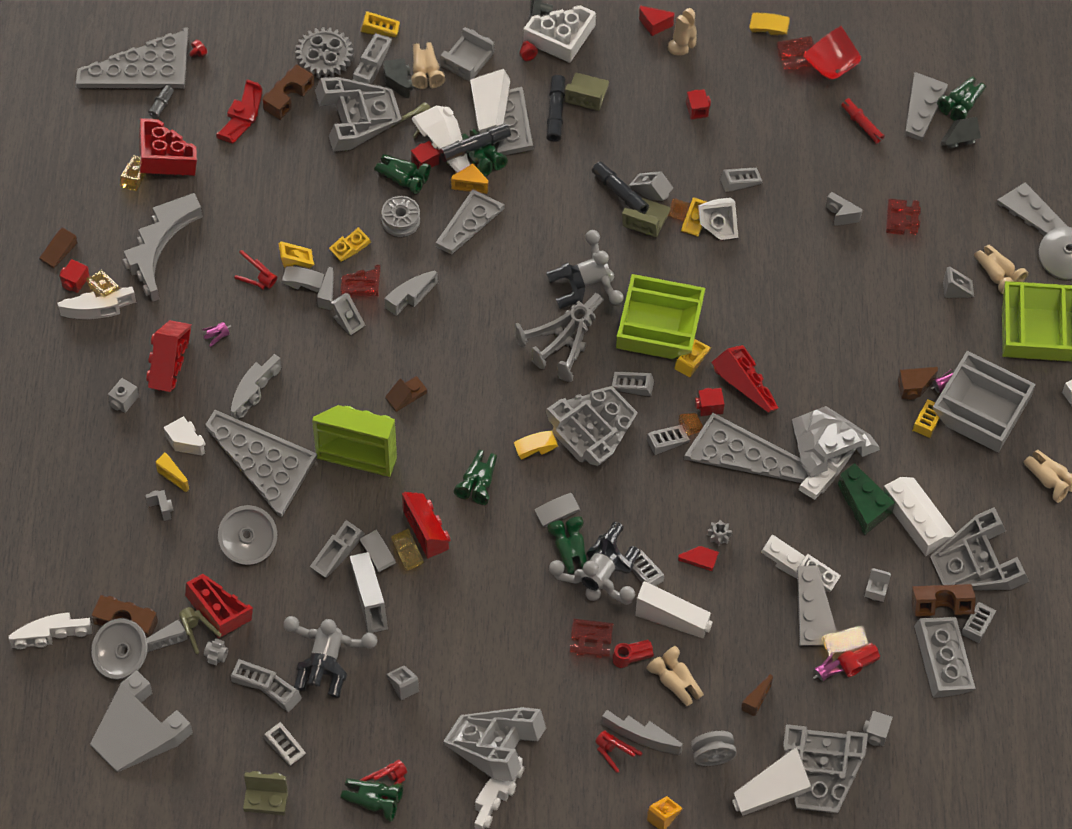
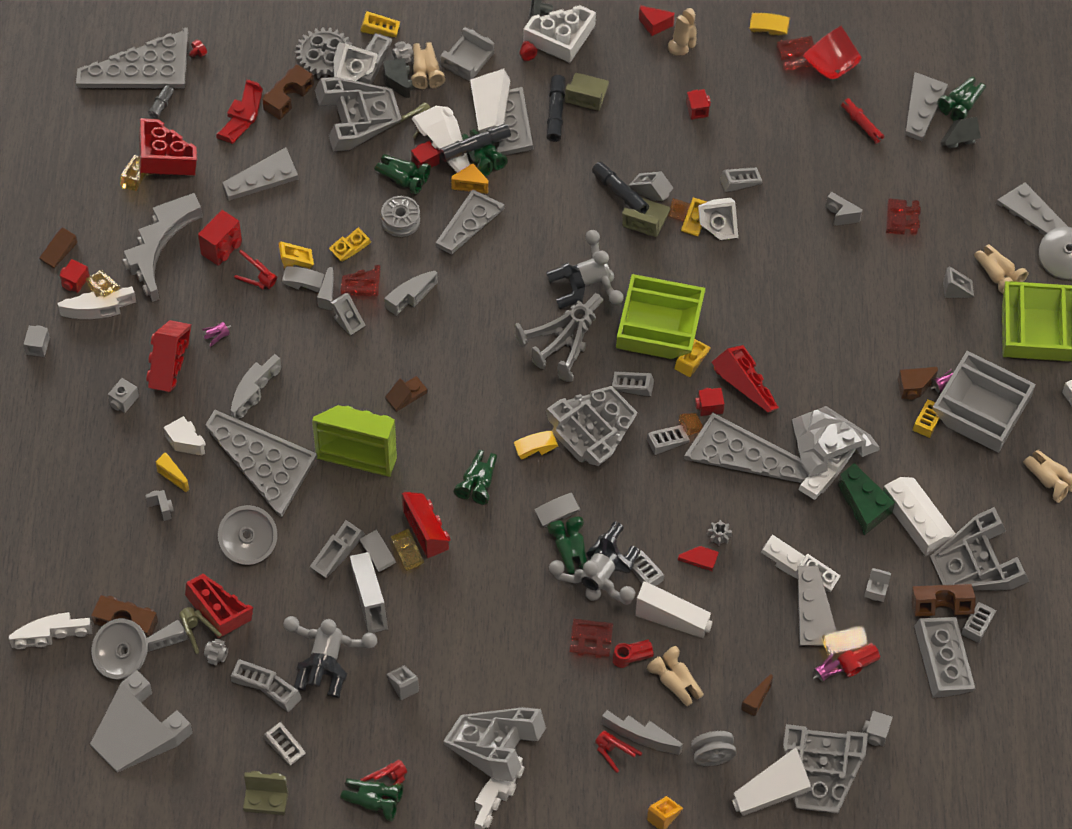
(36, 341): none -> light grey brick
(220, 237): none -> red brick
(264, 175): none -> light grey wing
(353, 62): none -> white slope
(403, 51): none -> light grey gear

